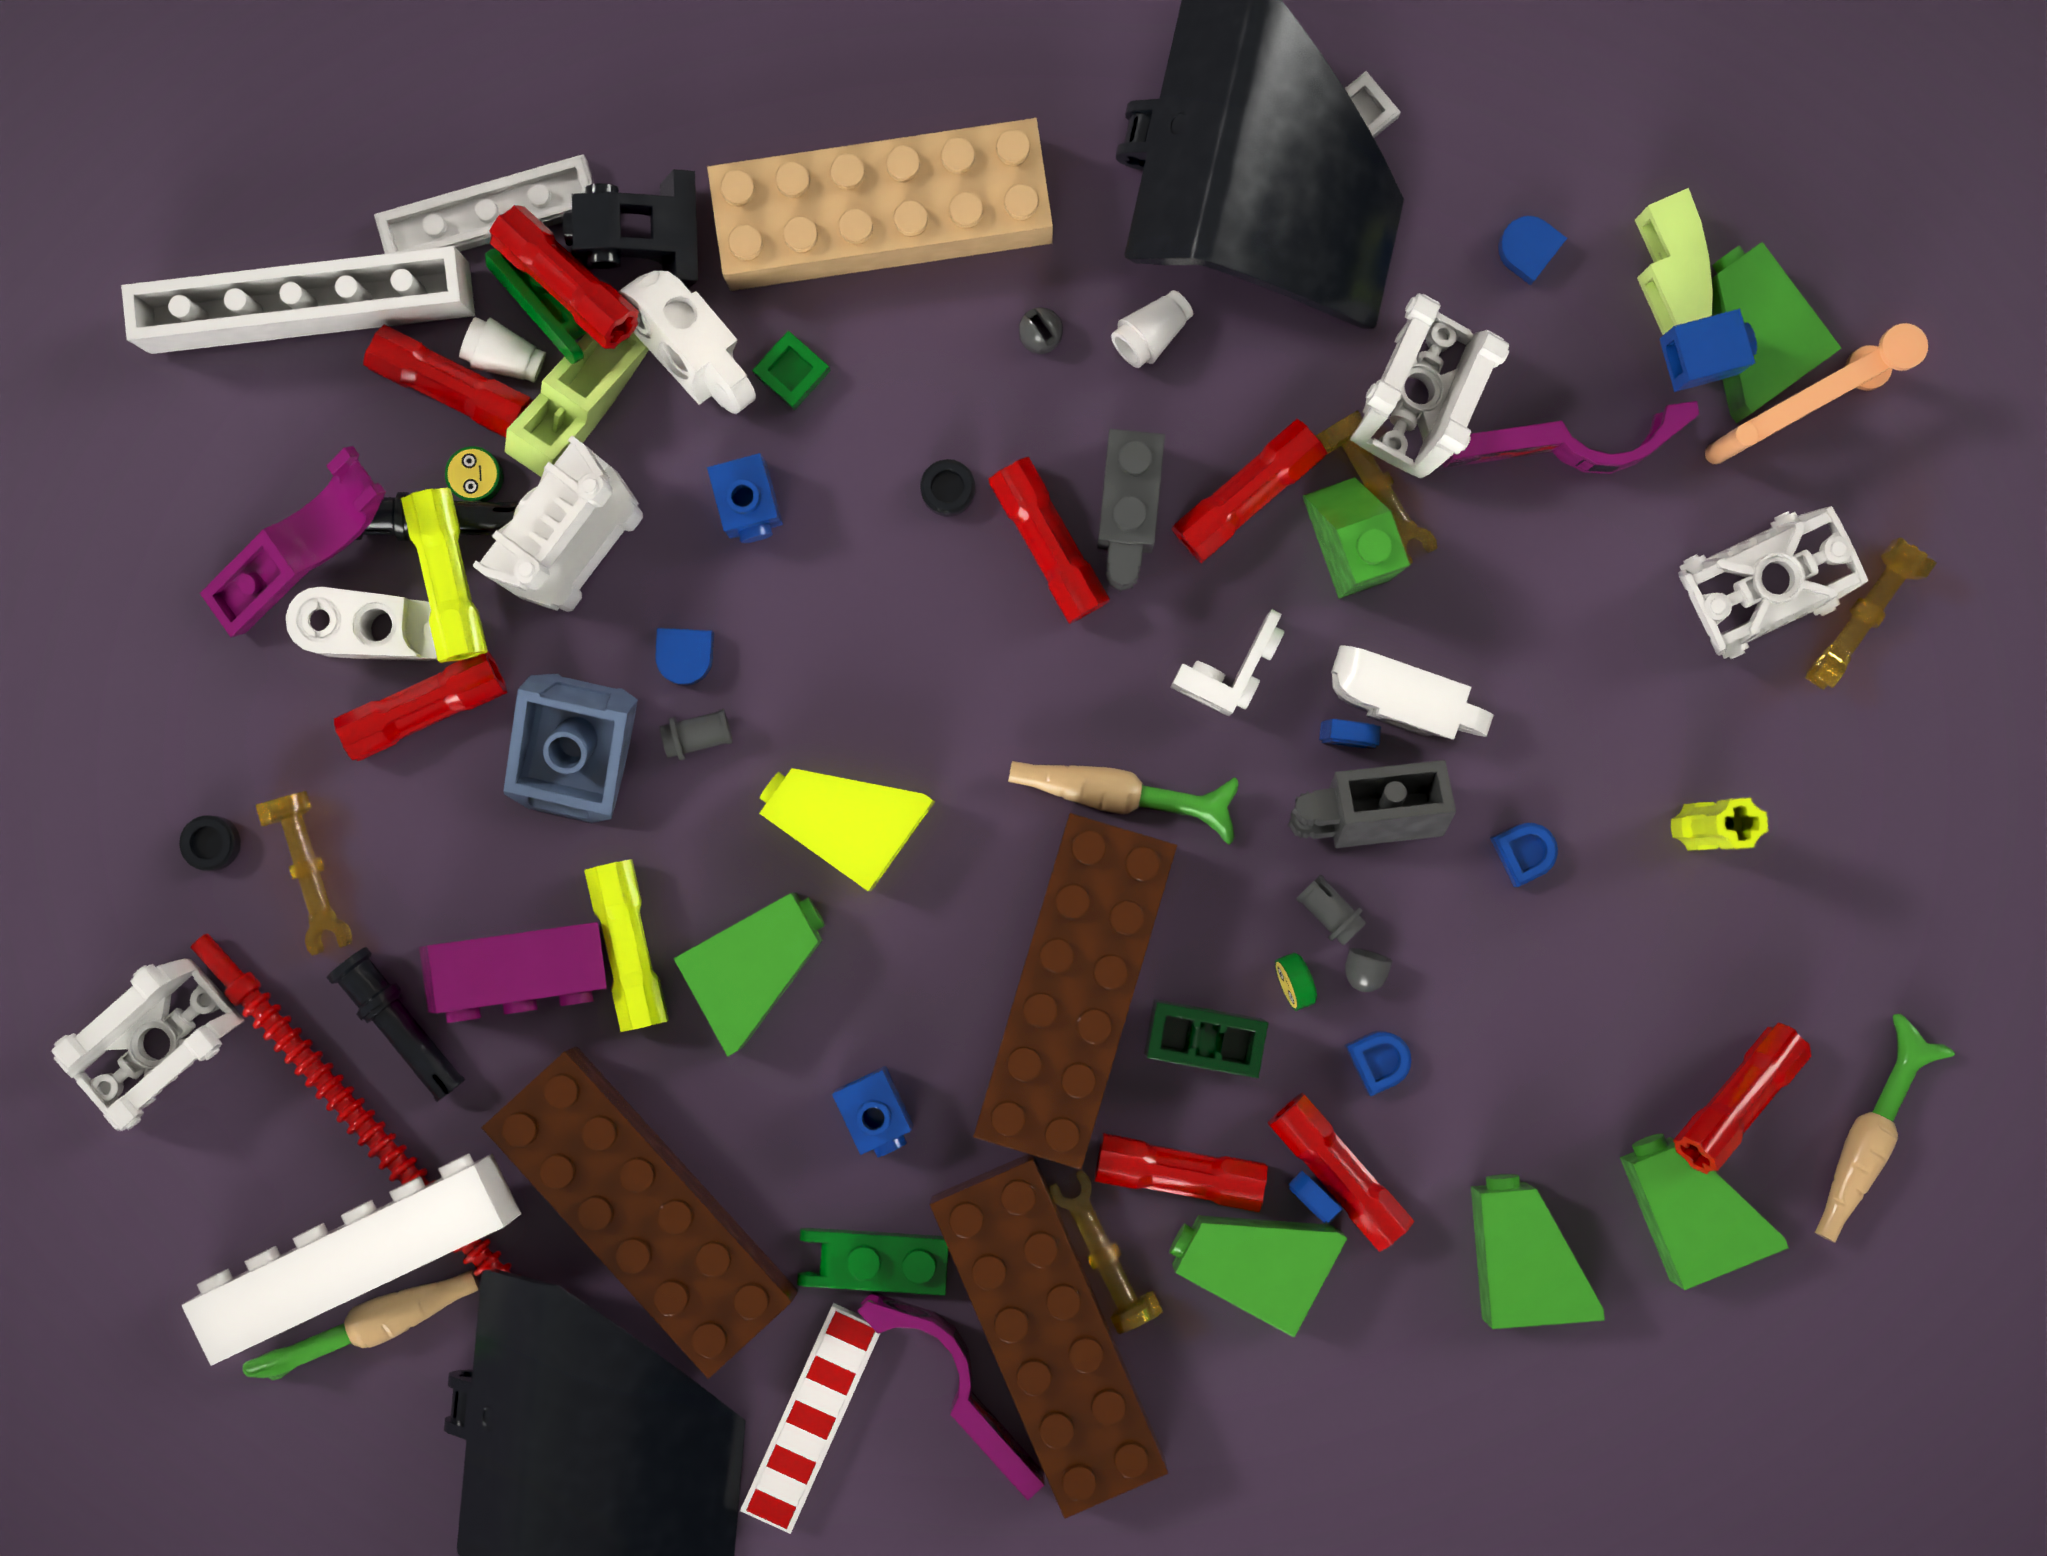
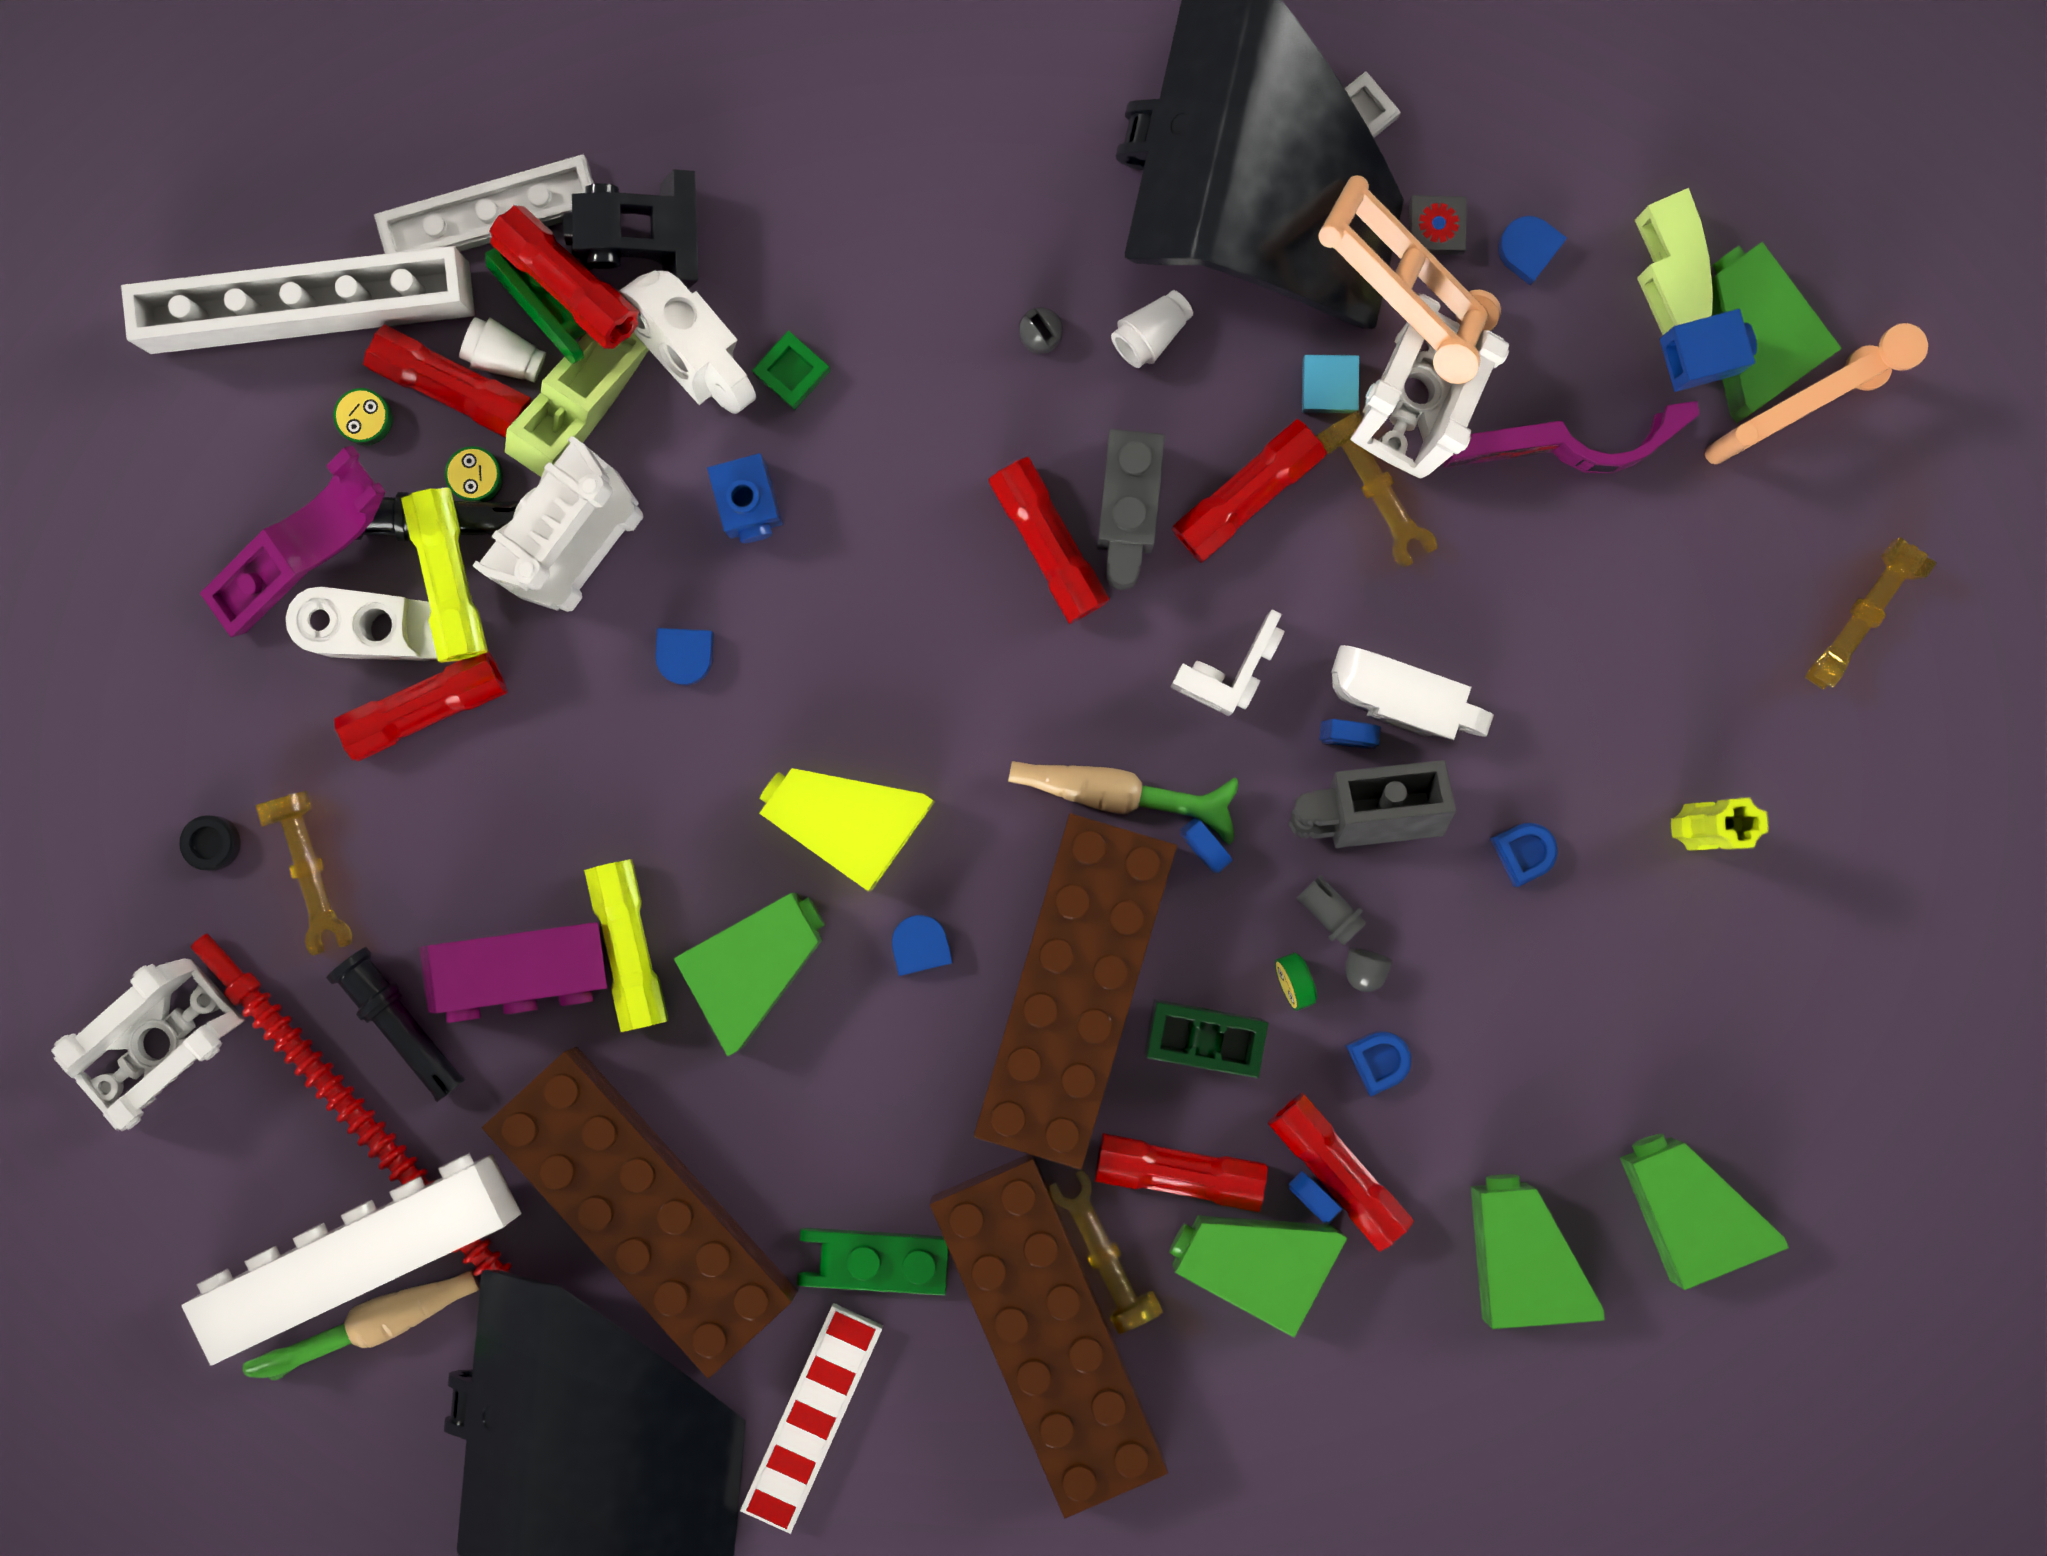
(363, 416): none -> tile
(569, 747): sand blue slope -> none
(695, 734): dark grey pin -> none
(874, 1113): blue brick -> none
(881, 204): tan brick -> none
(920, 945): none -> blue tile
(947, 487): black tile -> none
(968, 1411): magenta piece -> none
(1205, 845): none -> blue tile
(1330, 383): none -> medium azure tile
(1355, 536): bright green slope -> none
(1439, 223): none -> dark grey tile
(1475, 310): none -> light nougat piece
(1720, 1126): red axle -> none
(1749, 560): white piece -> none
(1875, 1133): tan piece -> none

